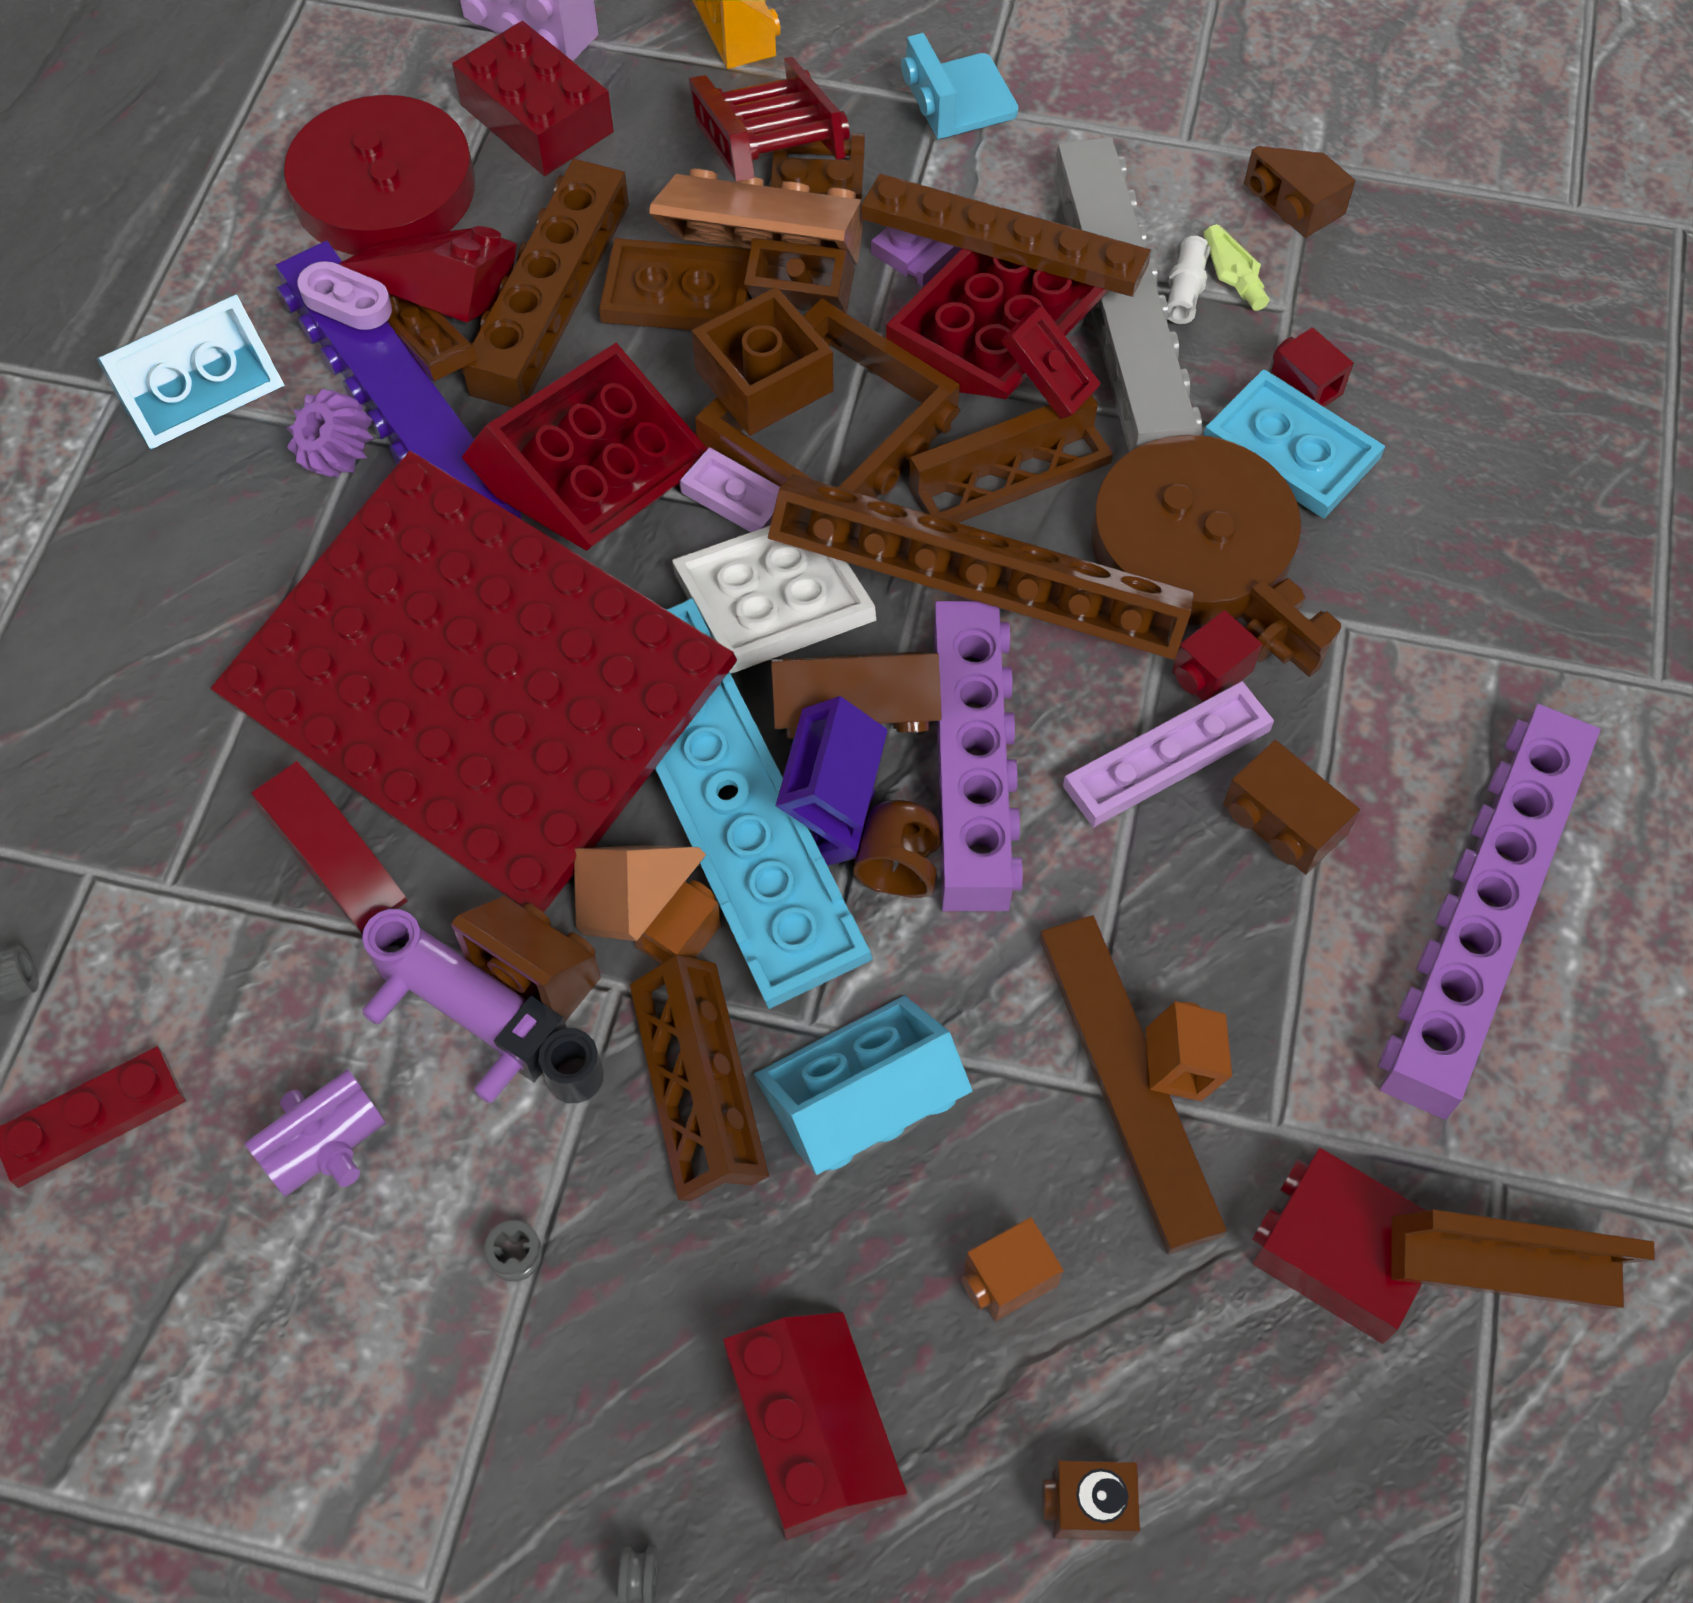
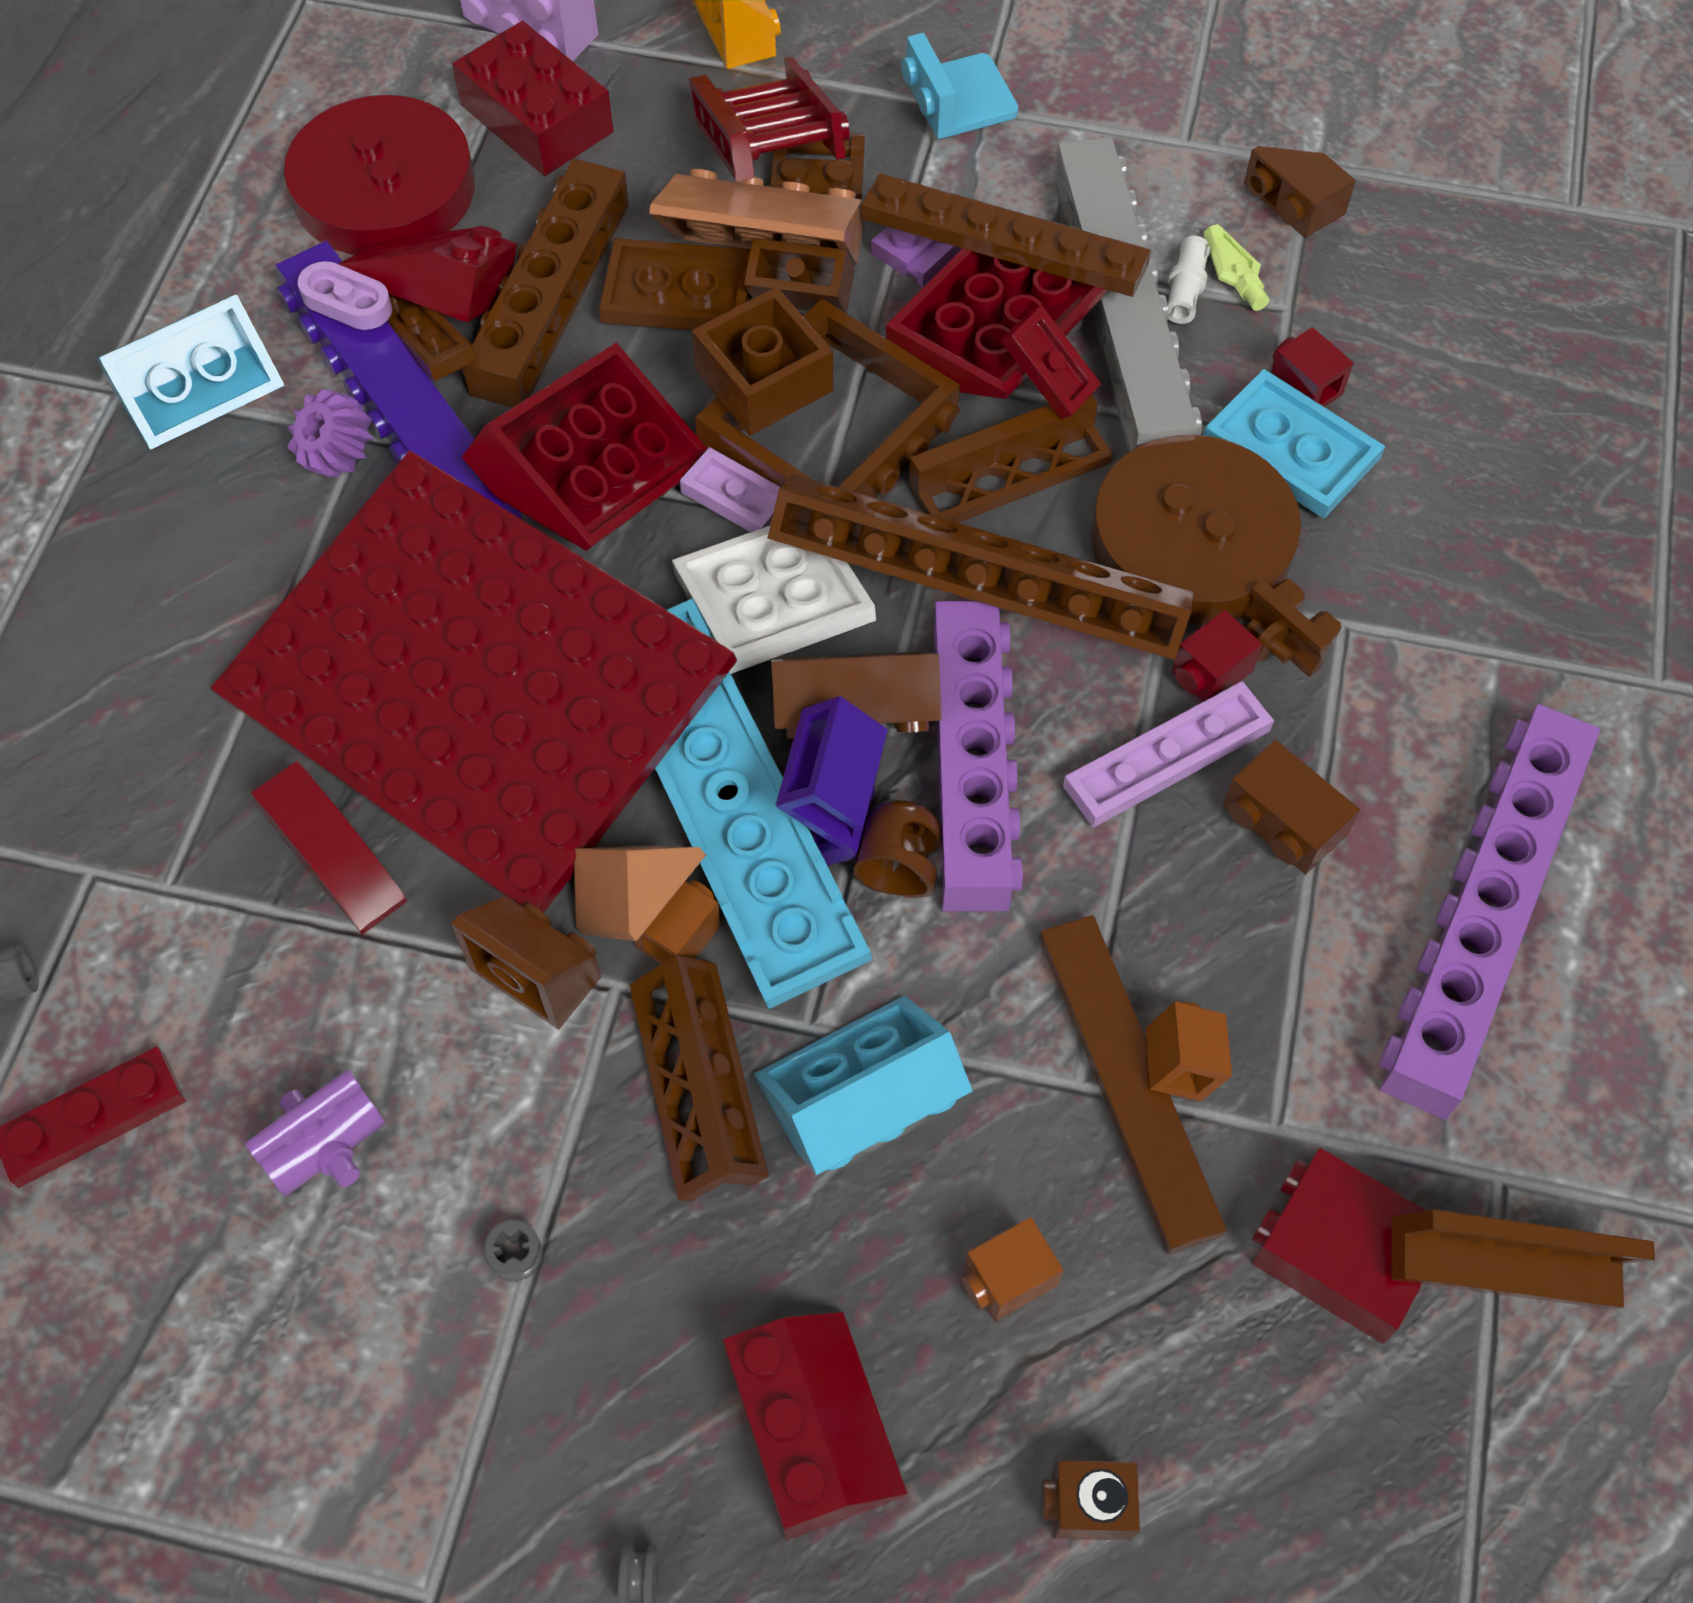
(523, 1031): medium lavender piece -> none

